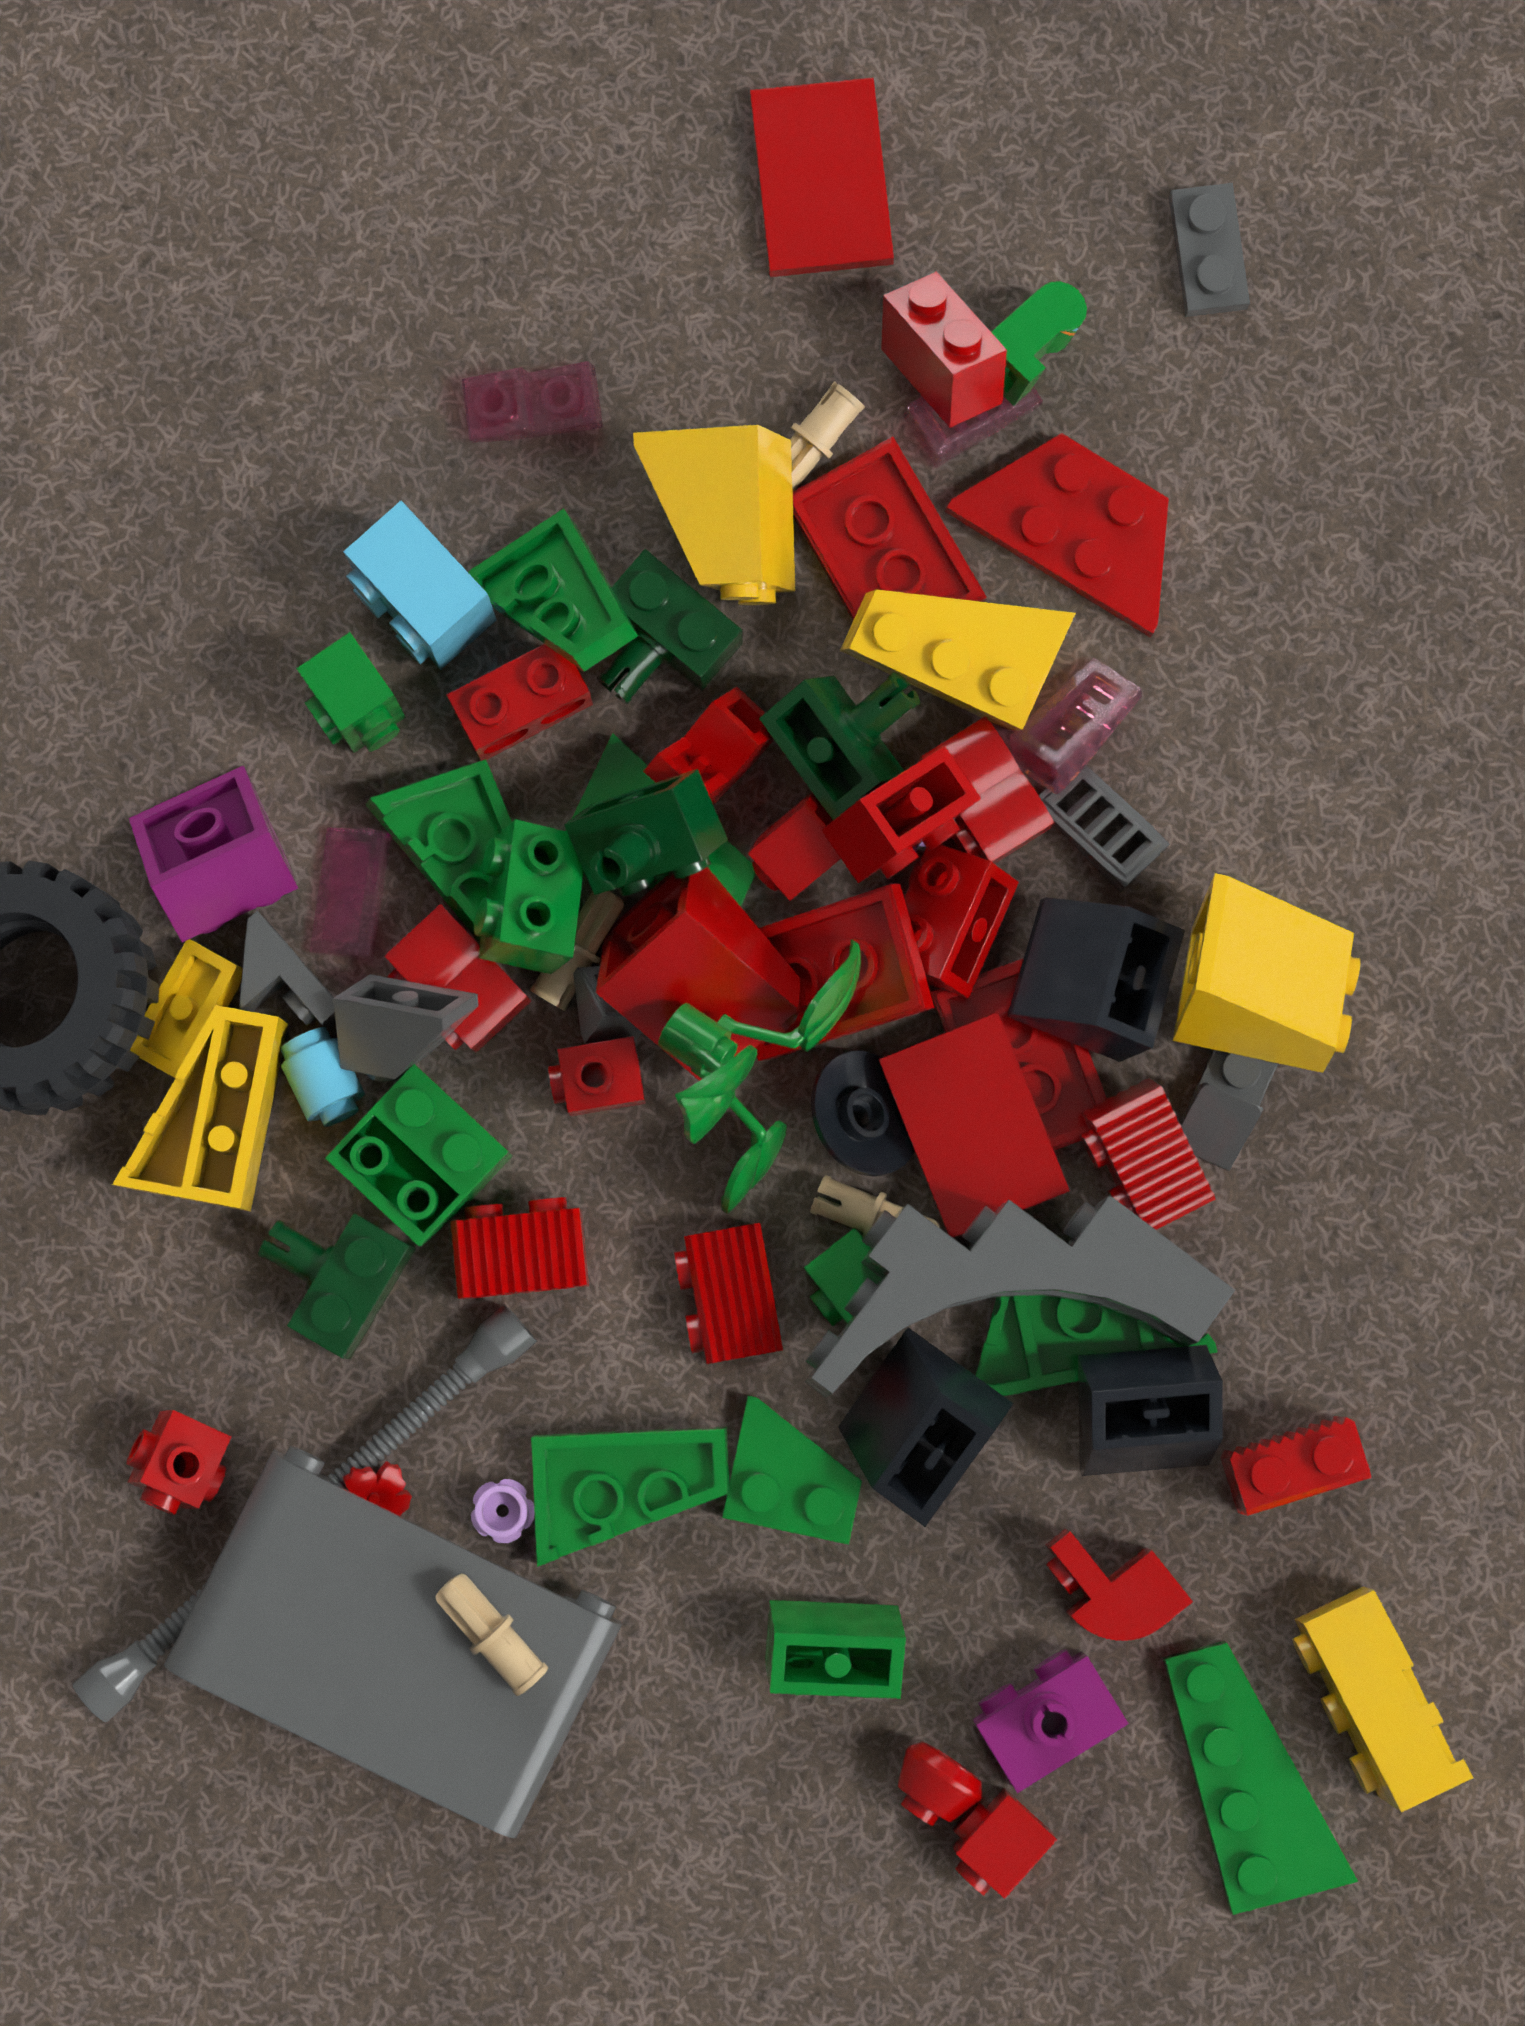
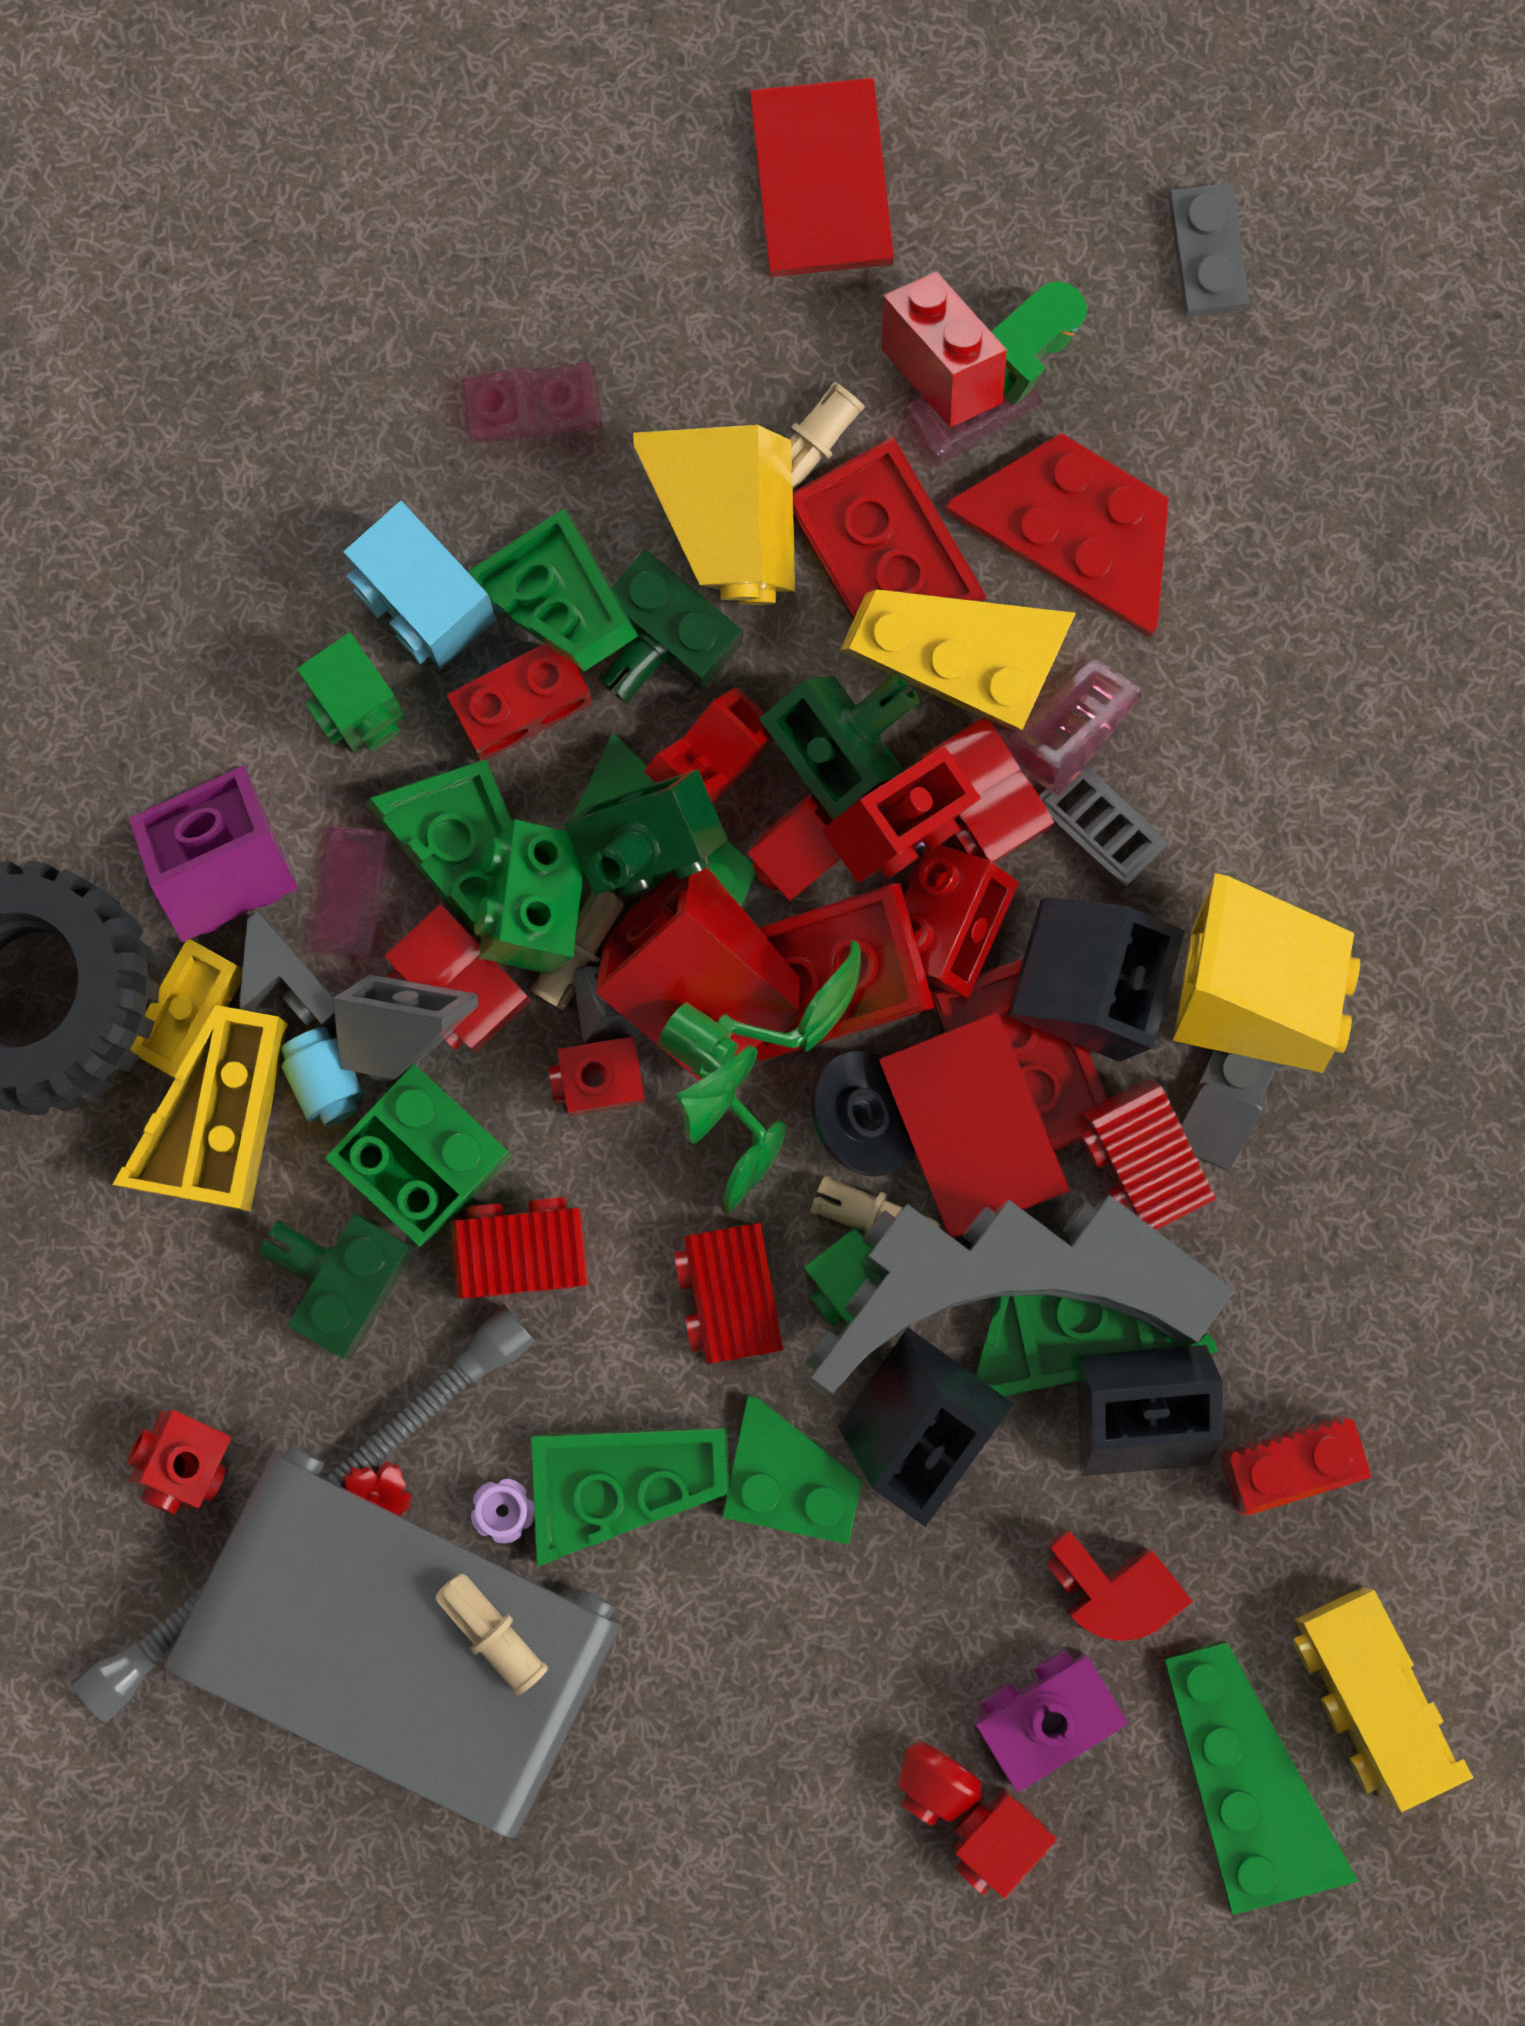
(835, 1649): green brick -> none

